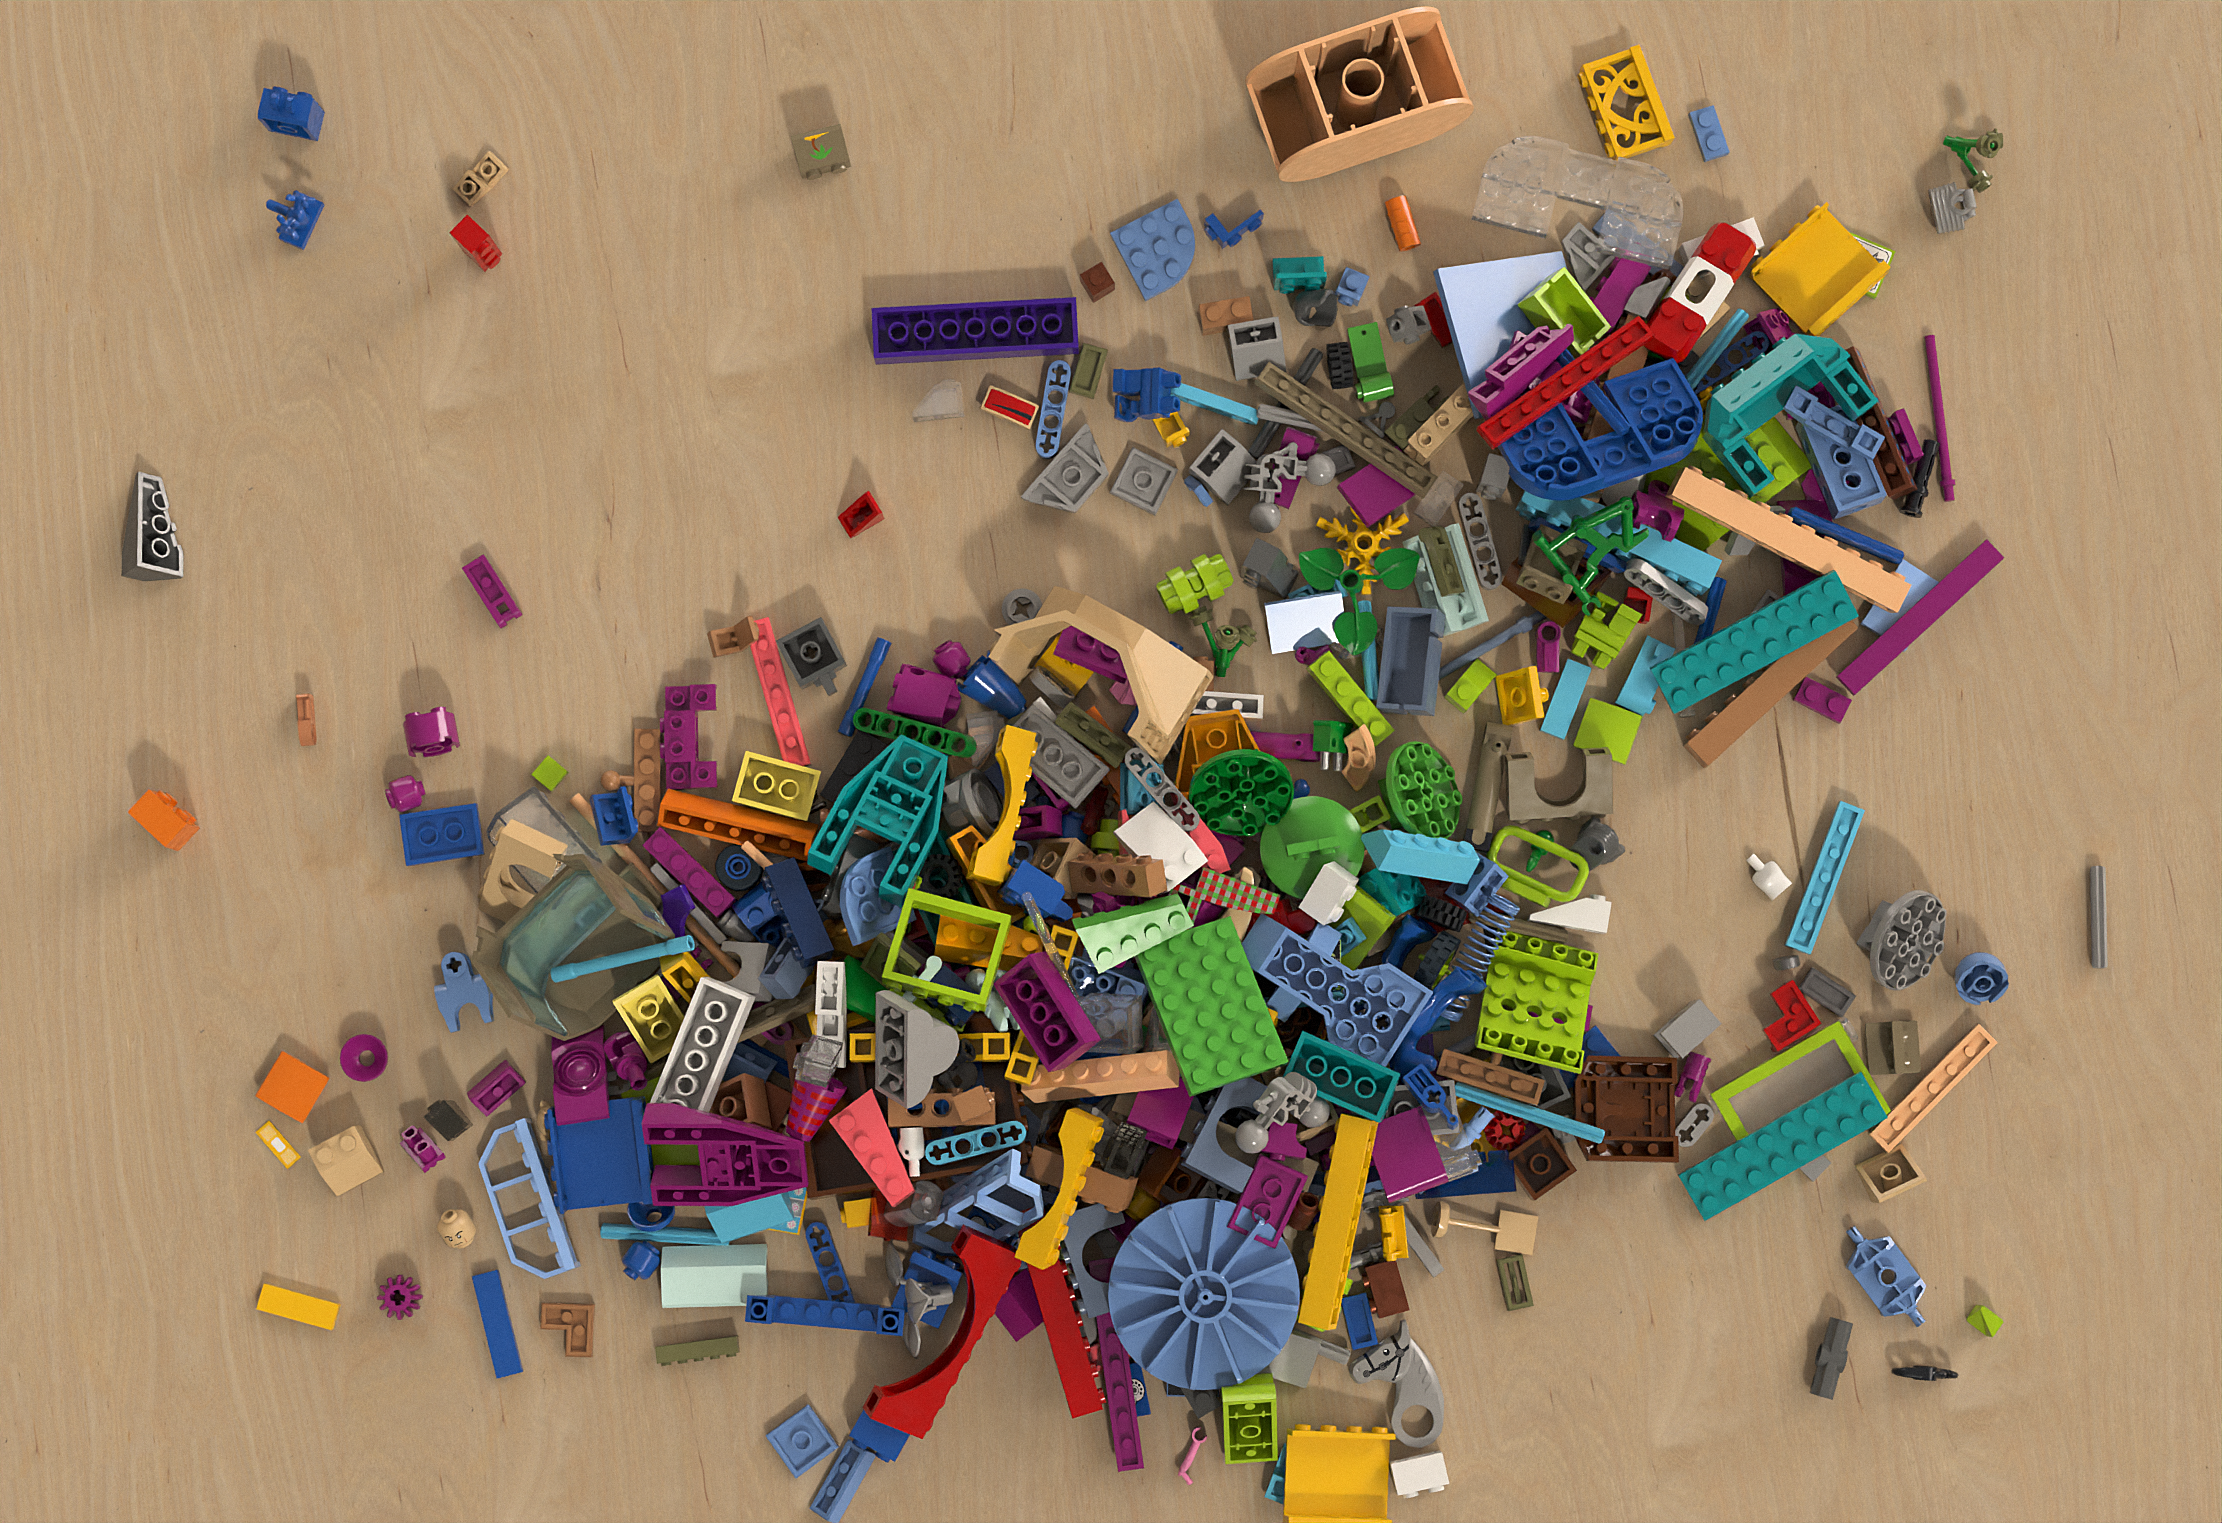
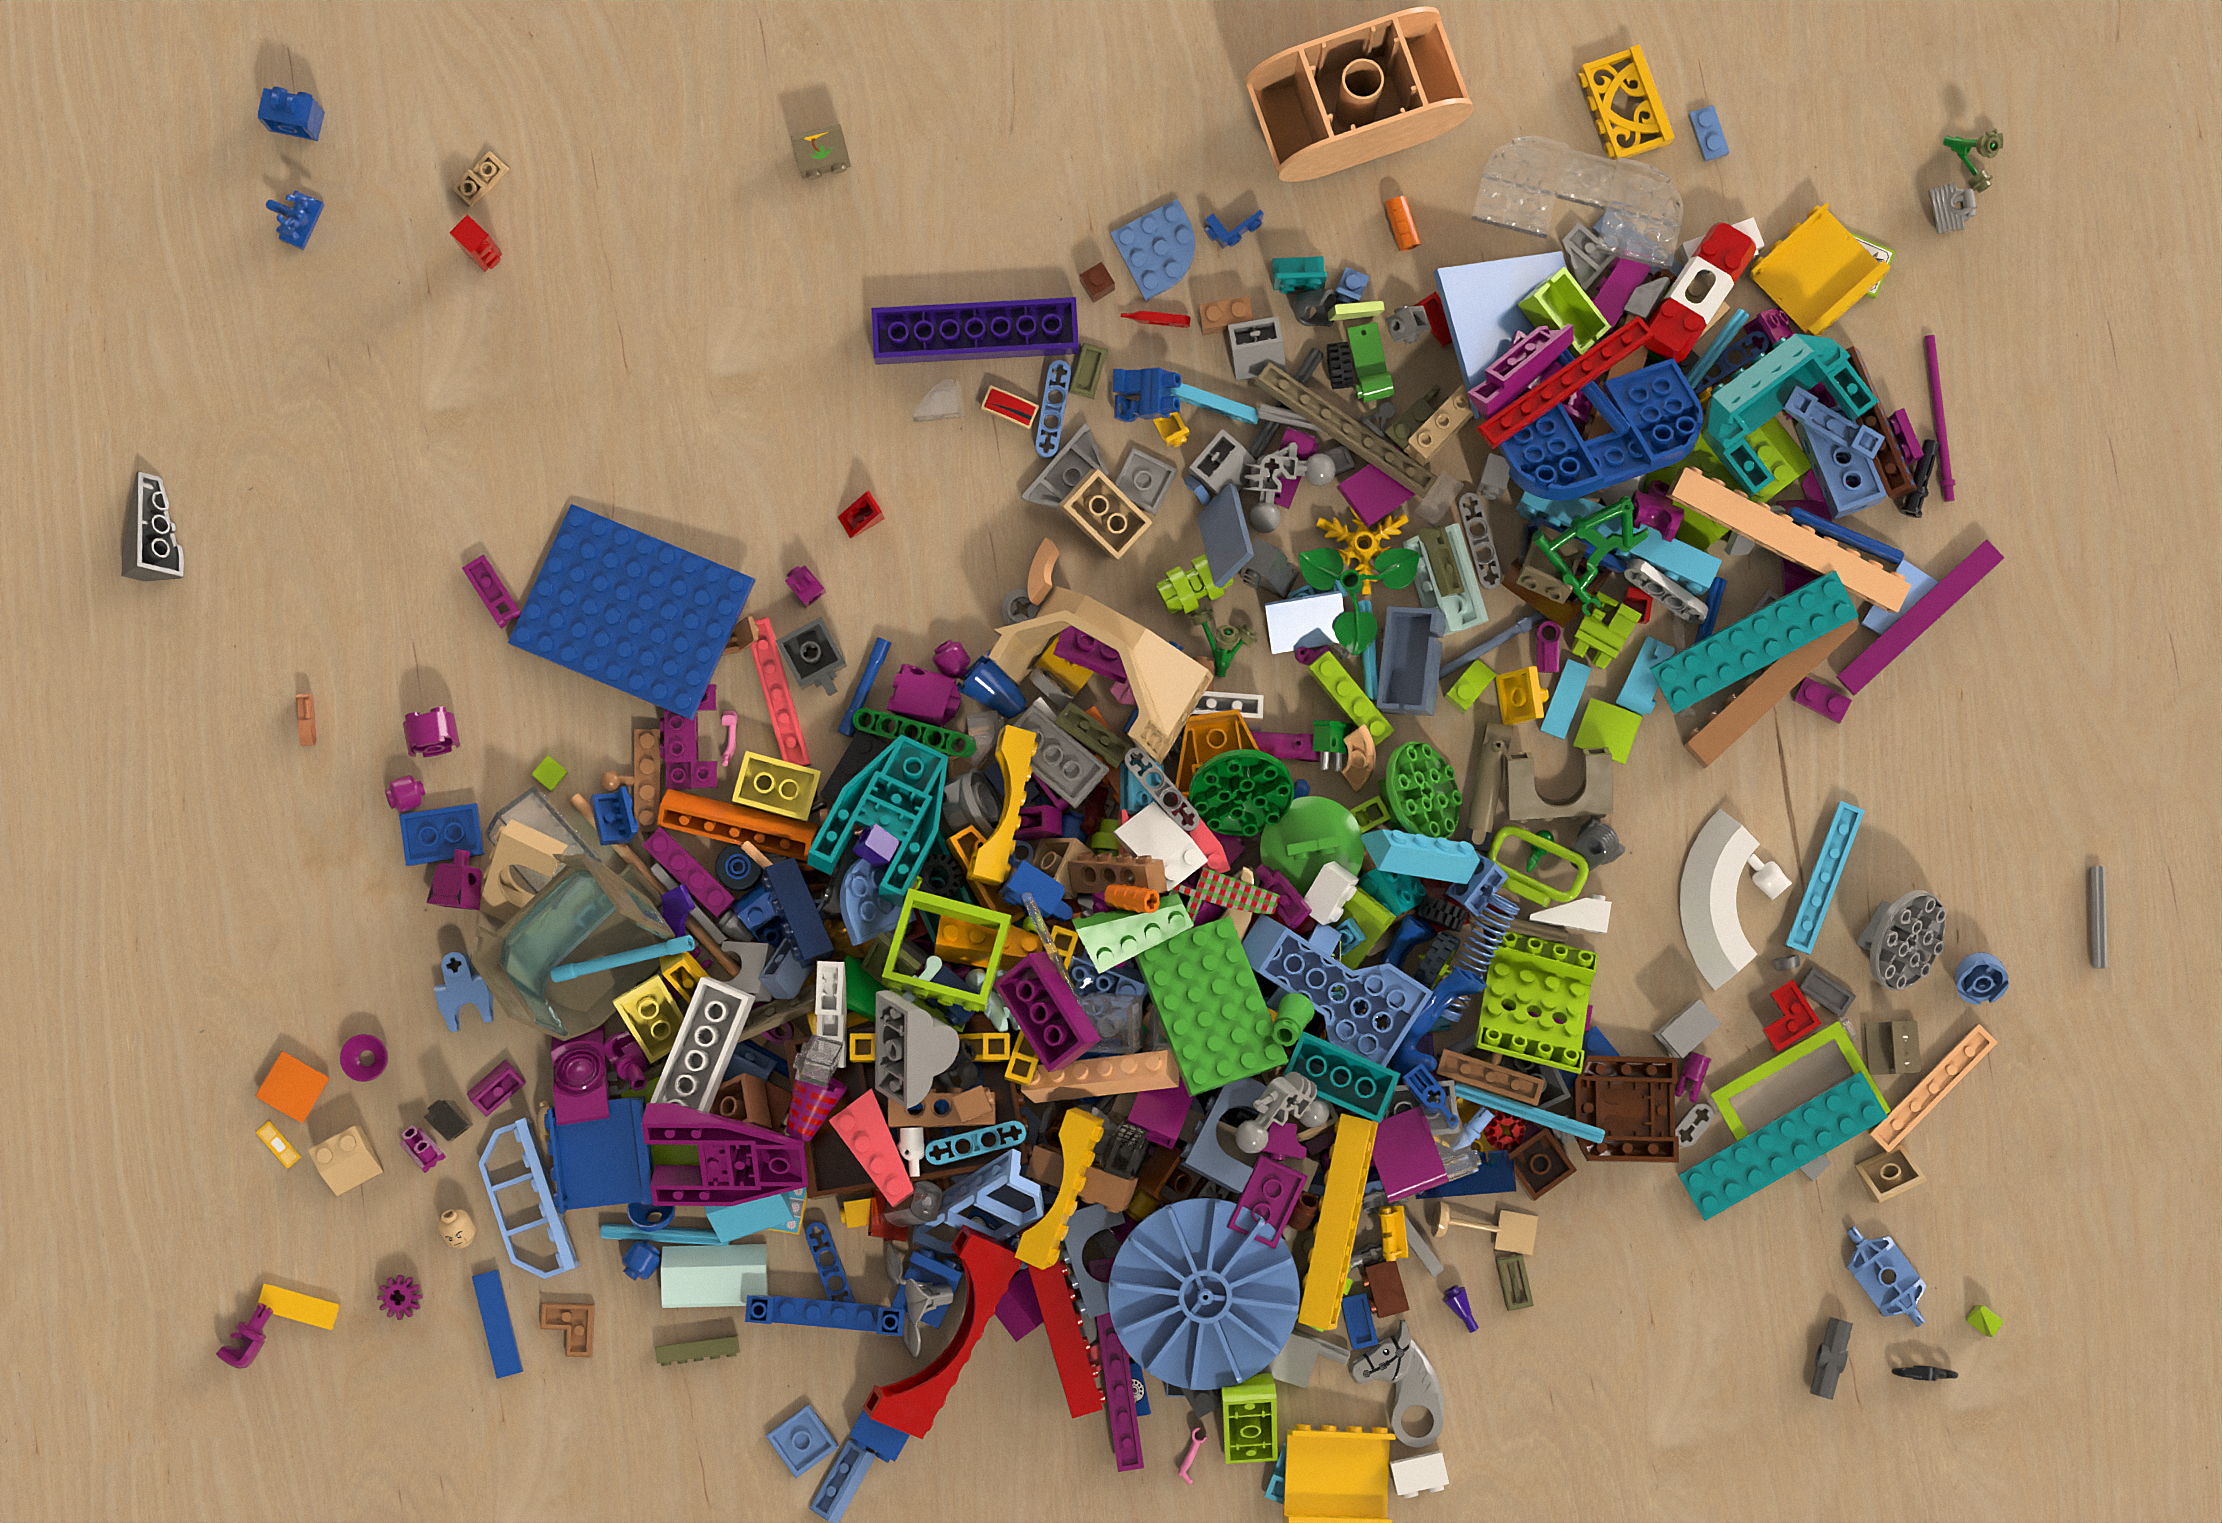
(163, 819): orange brick -> none
(252, 1336): none -> magenta piece
(456, 884): none -> magenta torso
(631, 611): none -> blue plate
(729, 719): none -> bright pink piece
(804, 585): none -> magenta brick
(876, 846): none -> brick
(1040, 572): none -> light nougat tile
(1105, 514): none -> tan brick
(1132, 898): none -> orange axle
(1159, 318): none -> red piece
(1225, 535): none -> sand blue tile
(1290, 904): none -> magenta hinge
(1292, 1017): none -> bright green plant
(1356, 310): none -> yellowish green tile
(1458, 1302): none -> dark purple cone
(1710, 899): none -> white brick

